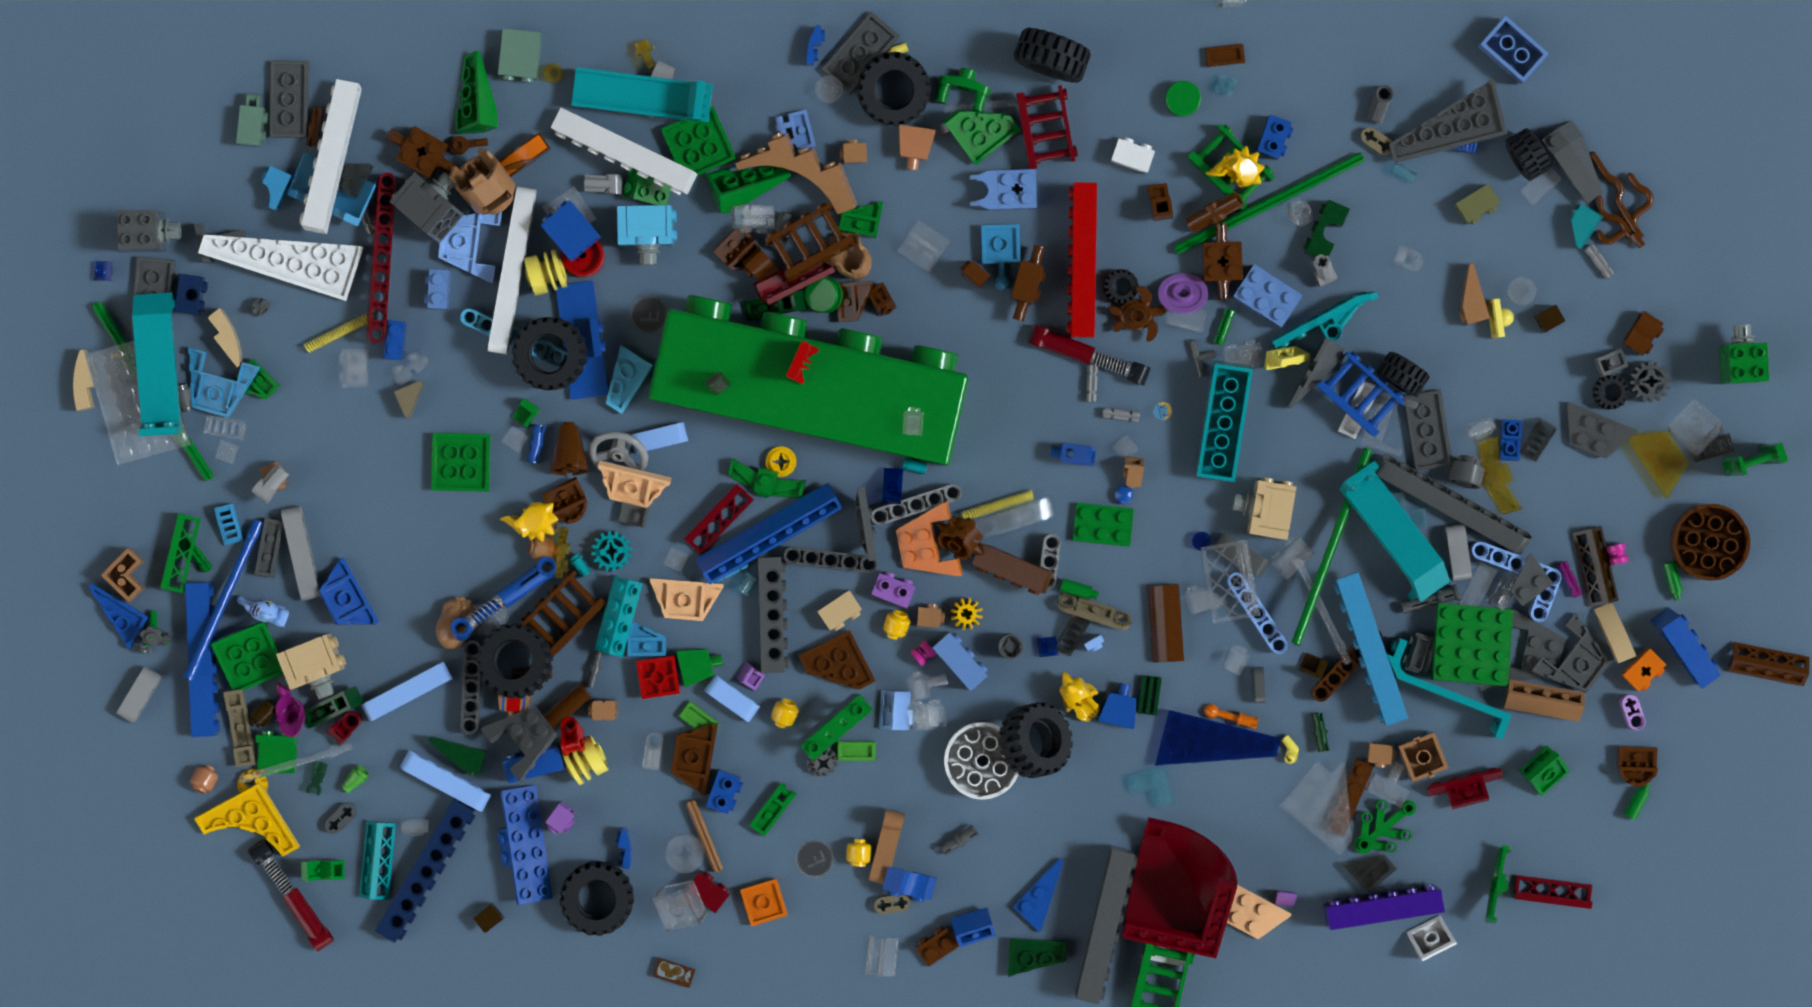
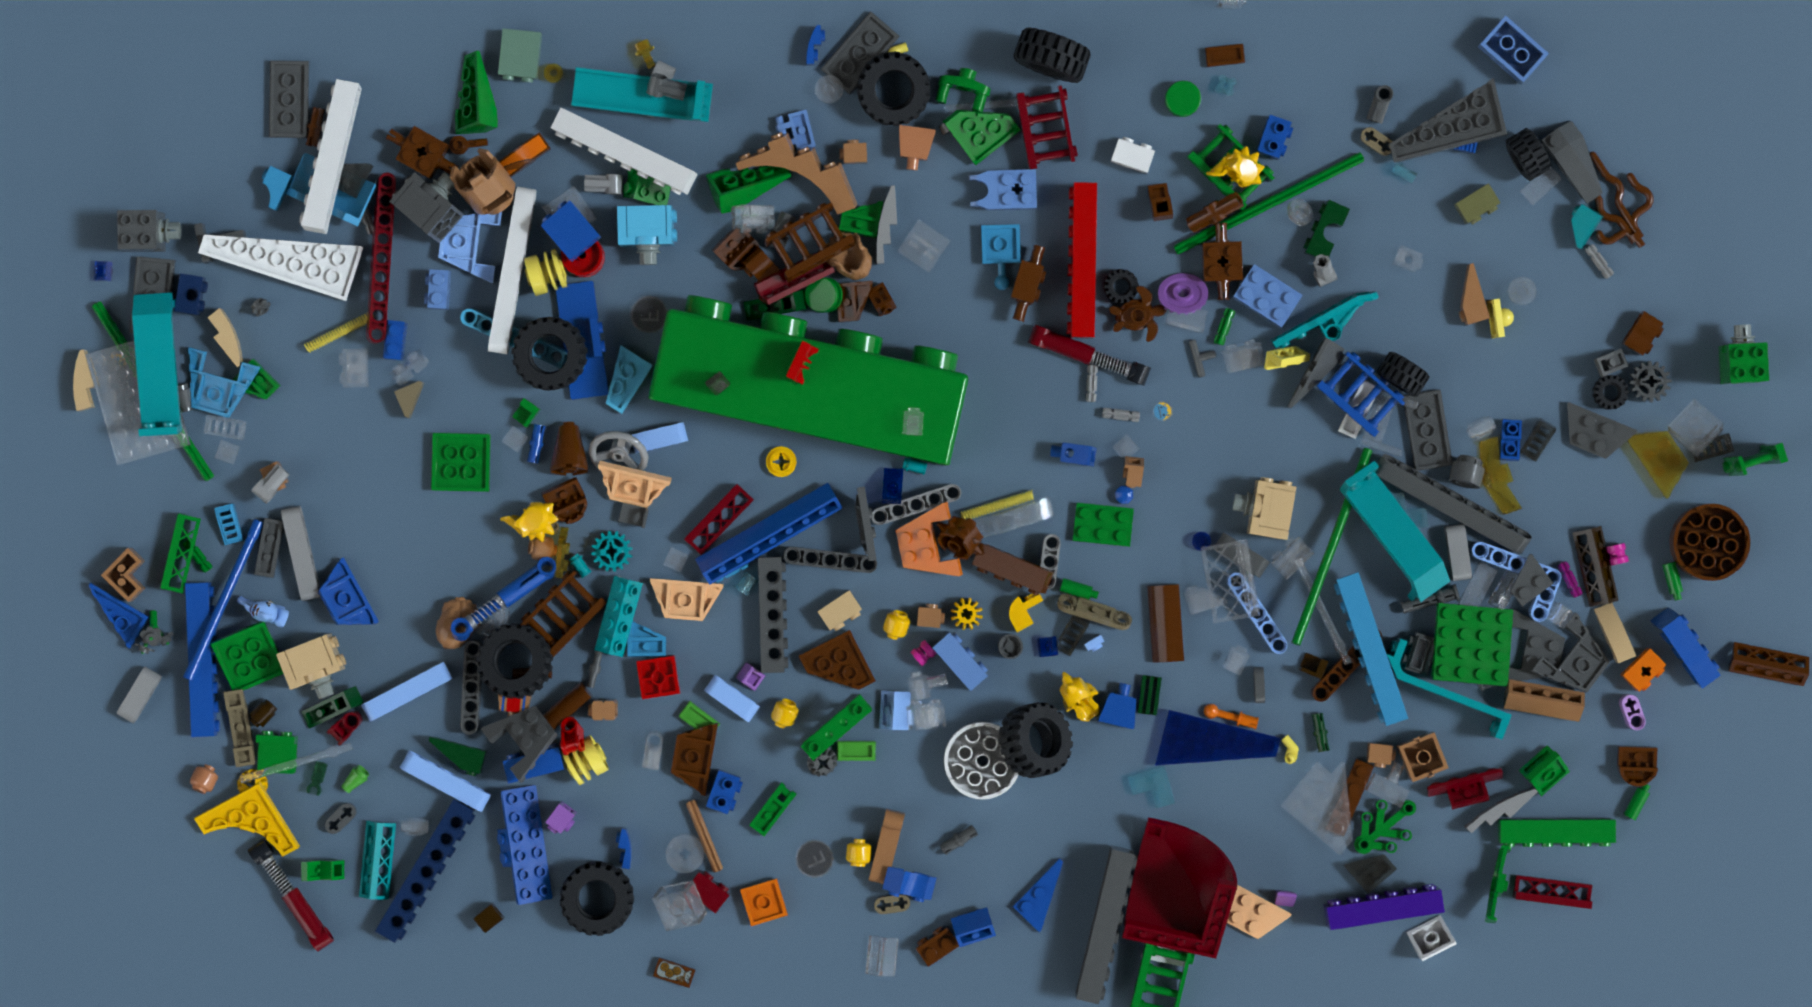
(251, 122): sand green brick -> none
(289, 712): magenta hair -> none
(661, 86): none -> dark grey piece
(697, 665): green torso -> none
(699, 144): green plate -> none
(765, 481): green plate -> none
(888, 218): none -> light grey slope
(893, 590): medium lavender brick -> none
(974, 273): reddish brown brick -> none
(1018, 611): none -> yellow brick
(1034, 954): dark green wing -> none
(1224, 420): teal brick -> none
(1507, 806): none -> light grey slope
(1549, 318): dark brown panel -> none
(1557, 831): none -> green brick
(1559, 615): none -> clear brick

